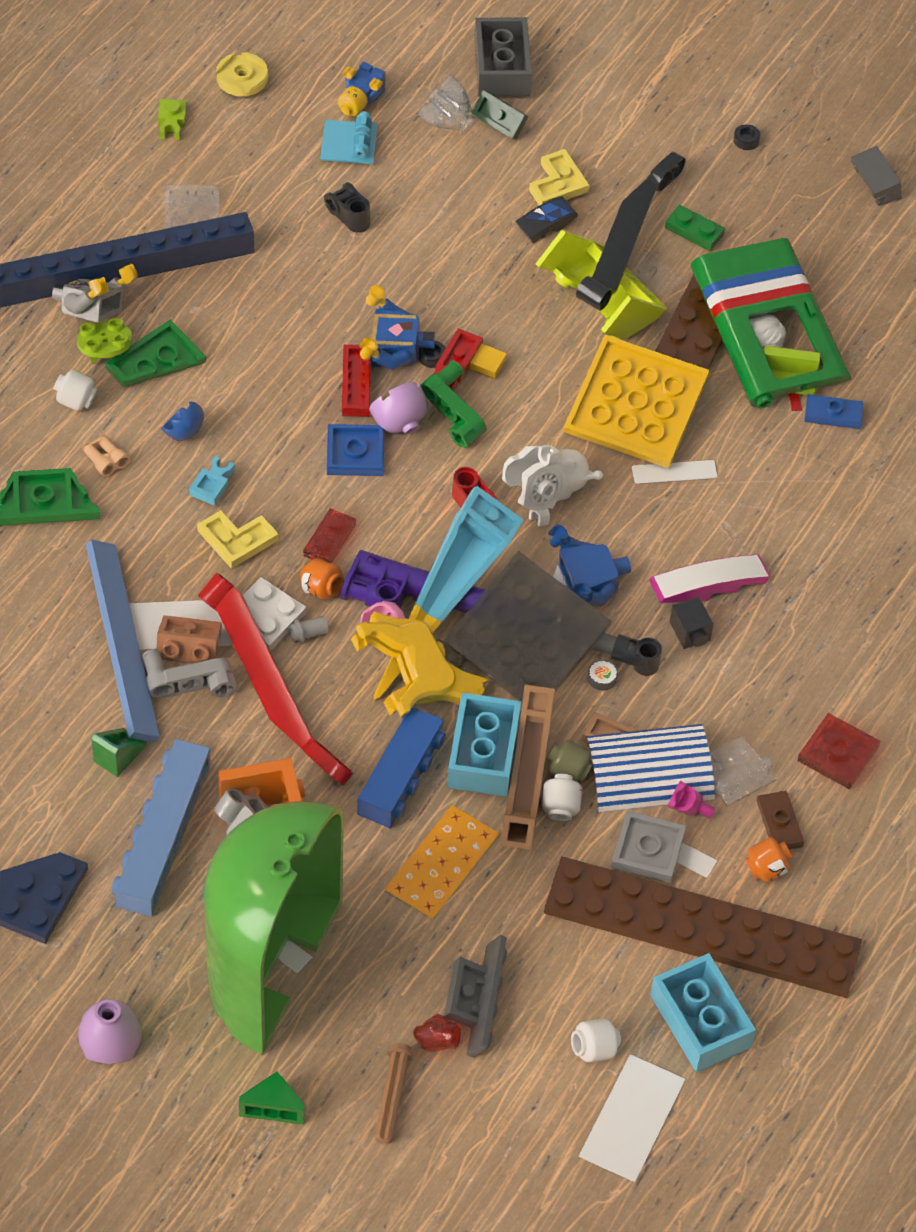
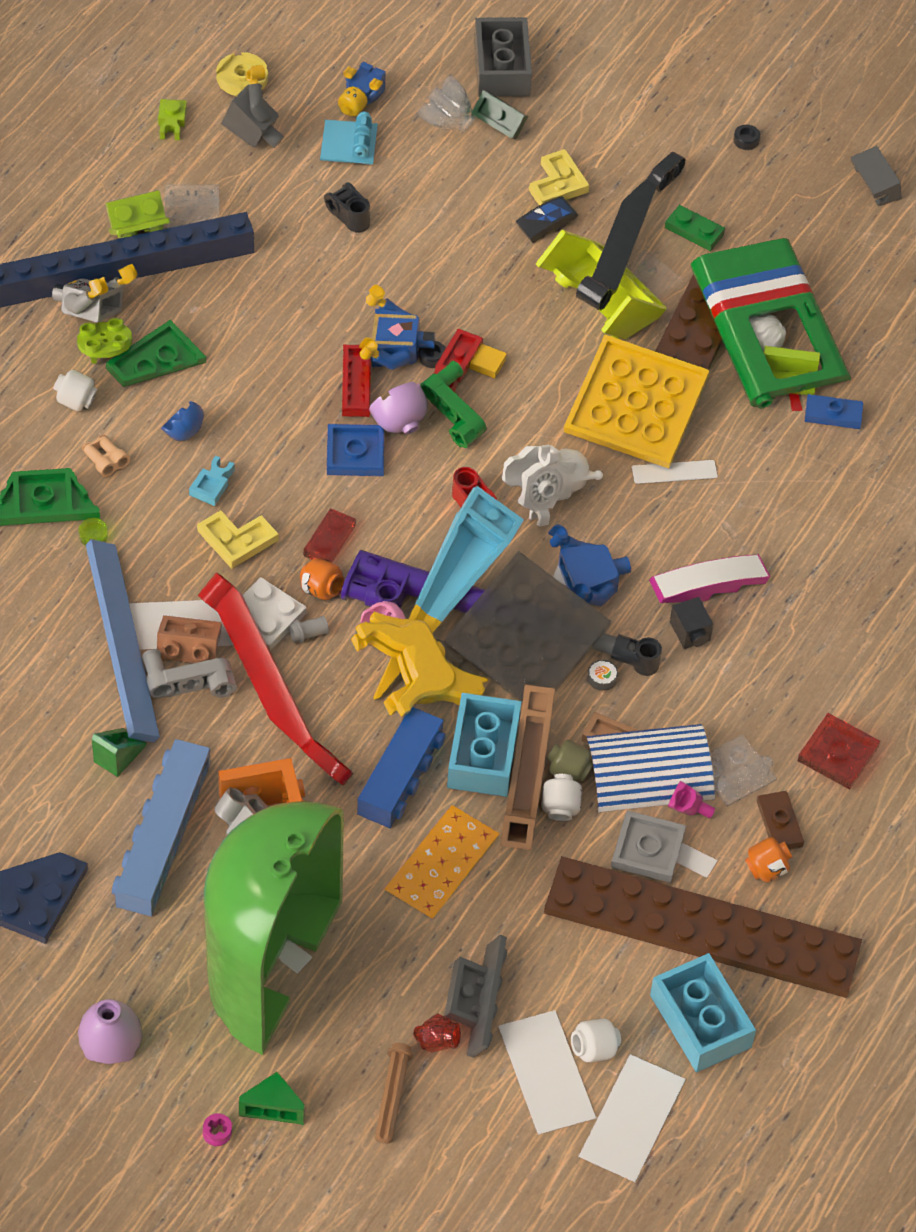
(93, 529): none -> clear neon green tile
(136, 213): none -> lime bracket
(220, 1138): none -> dark pink bush
(251, 115): none -> dark grey torso
(546, 1072): none -> white sticker

